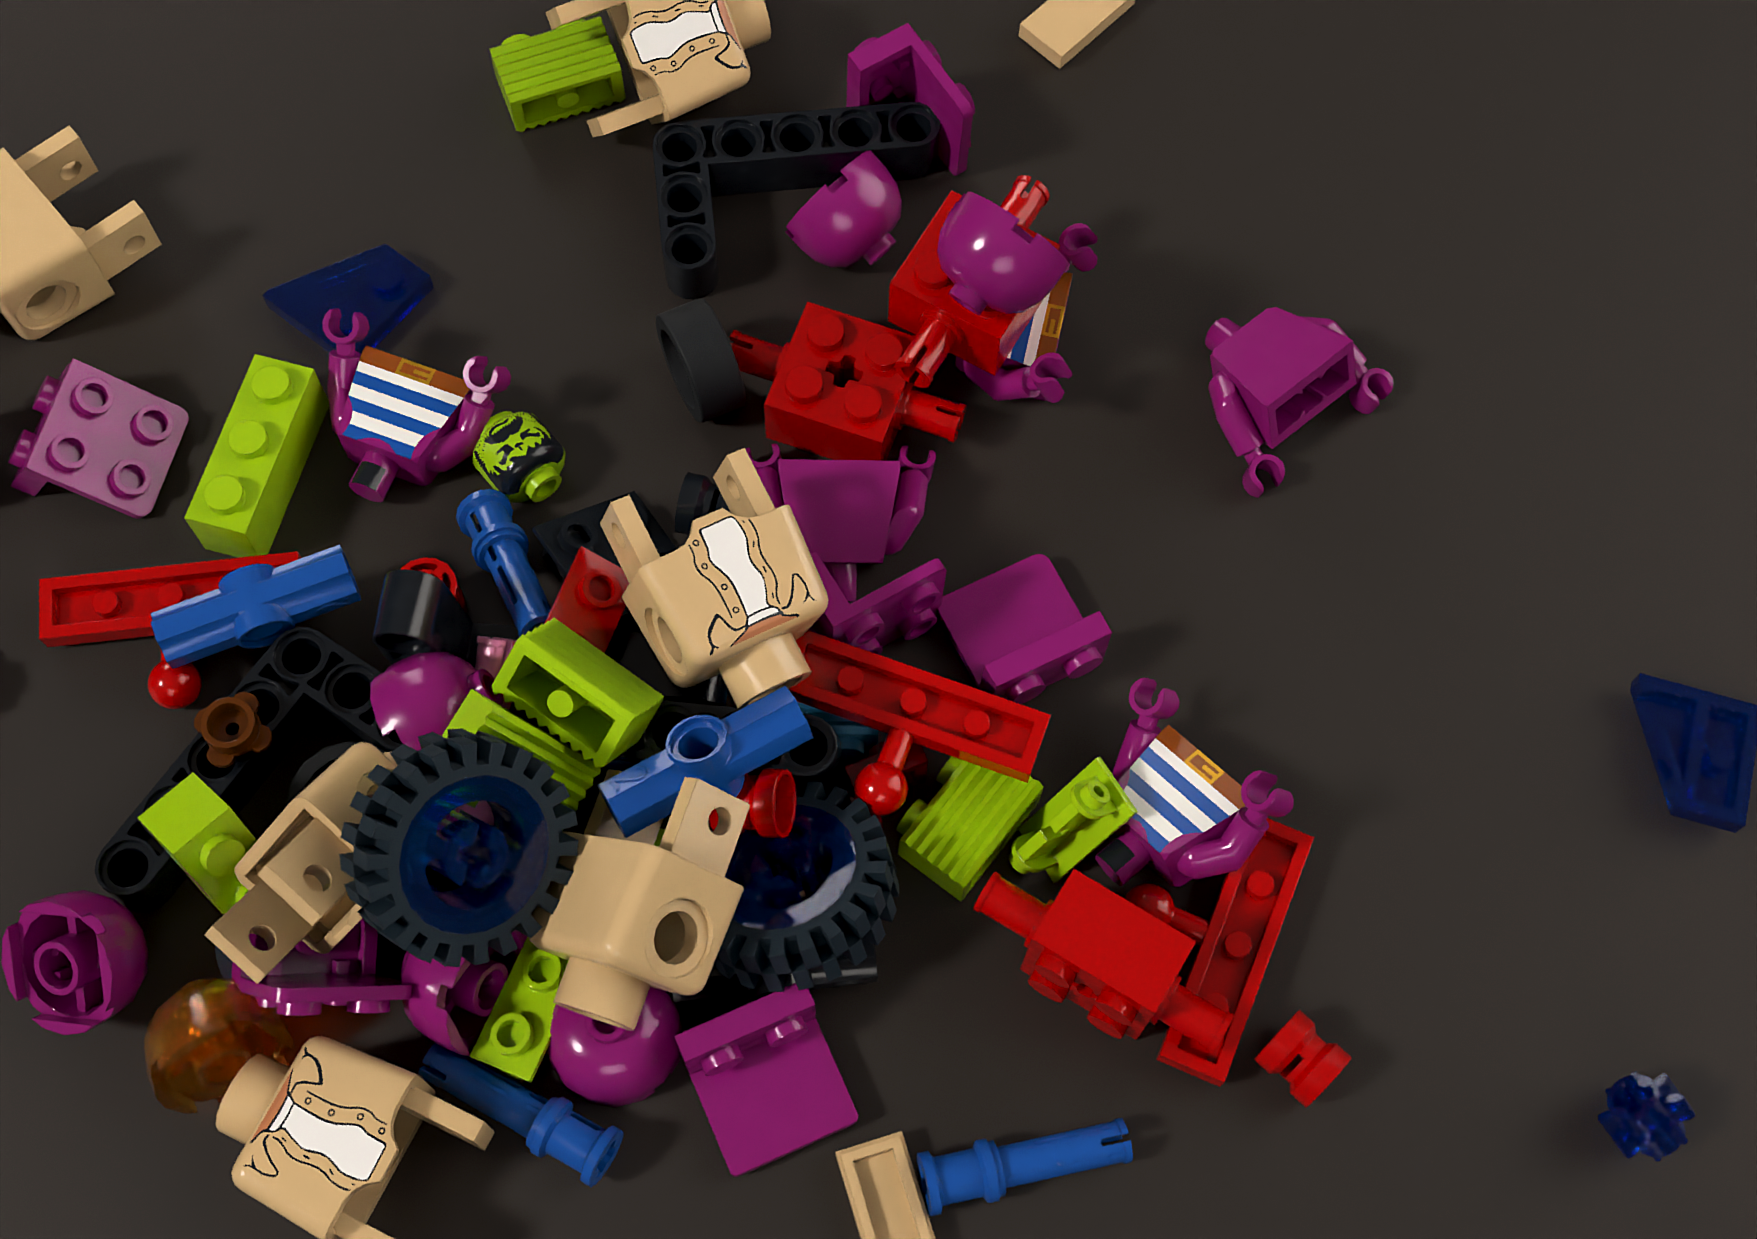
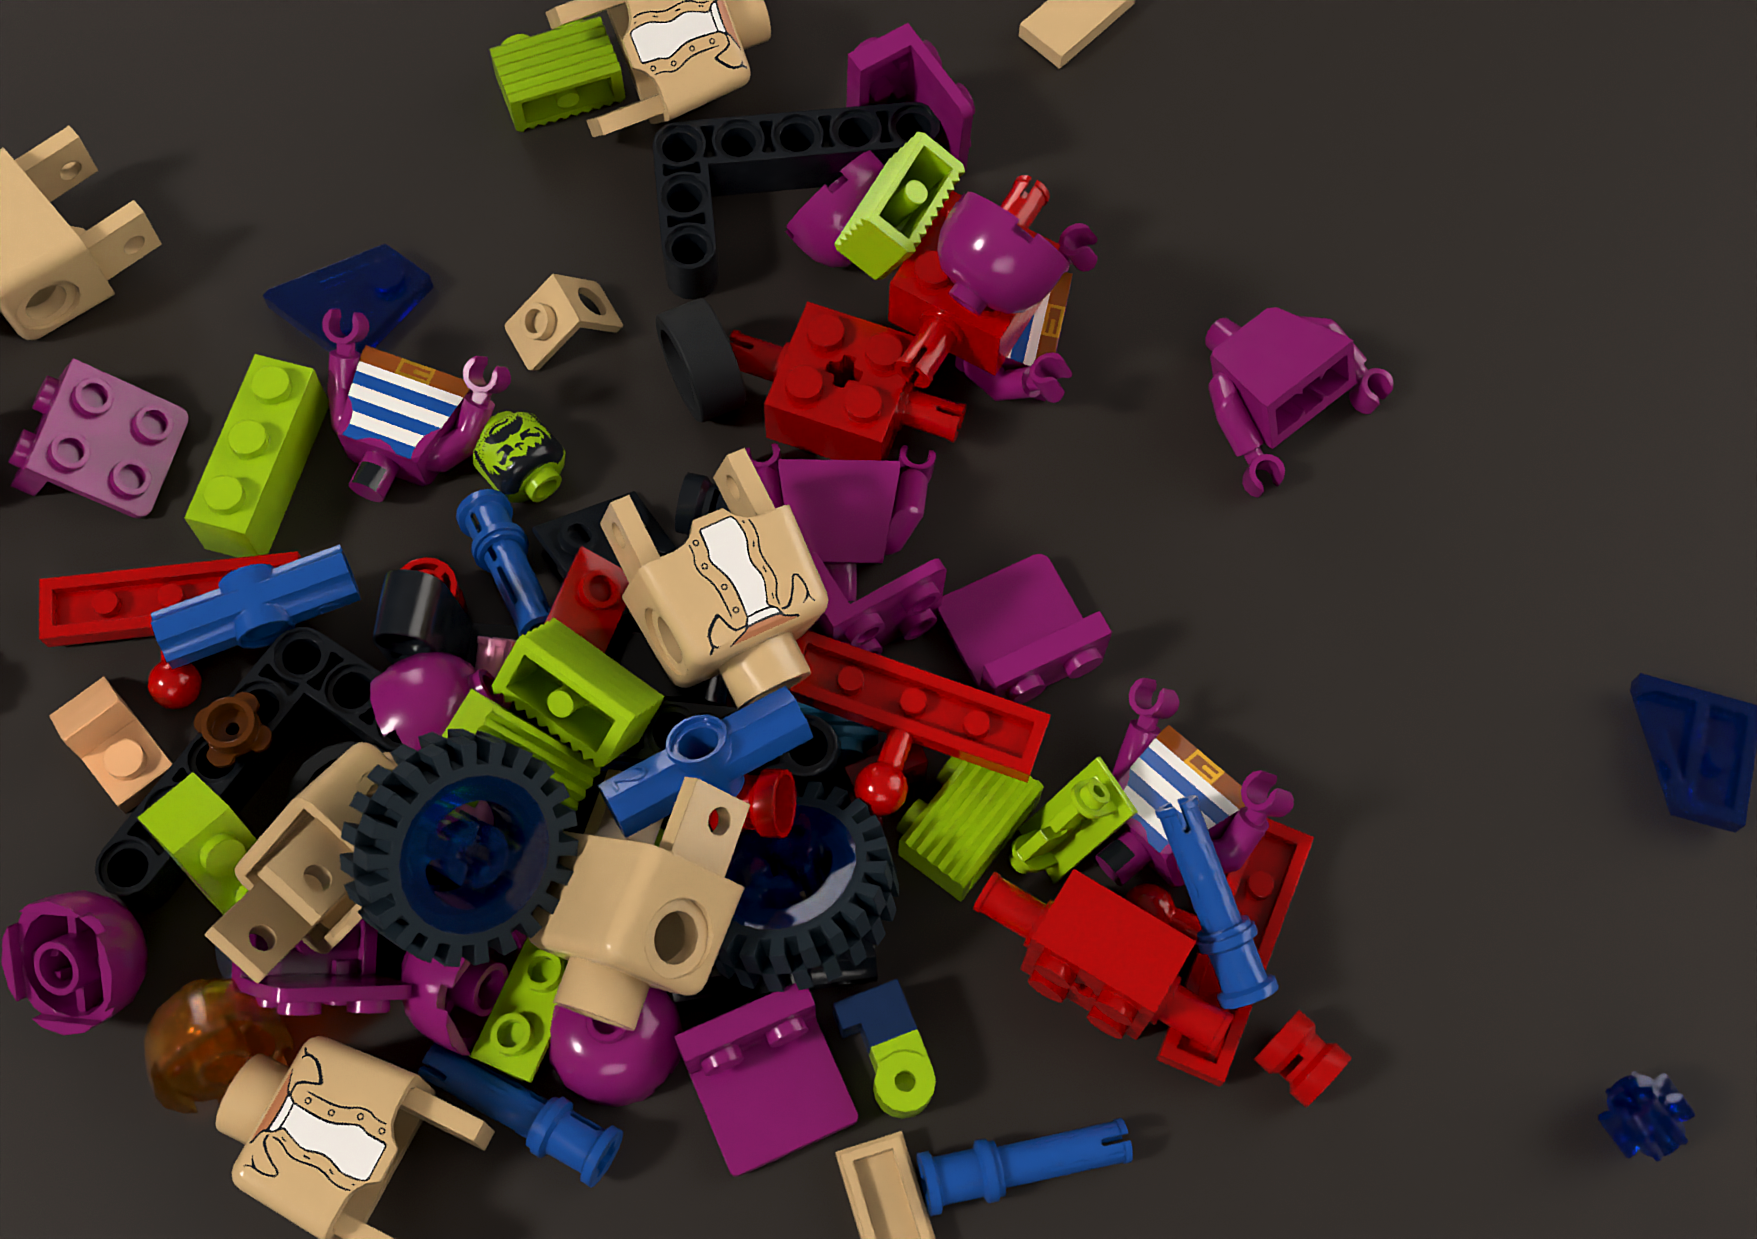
(112, 743): none -> light nougat slope
(555, 315): none -> tan bracket
(894, 1046): none -> leg
(900, 206): none -> lime brick
(1224, 932): none -> blue pin

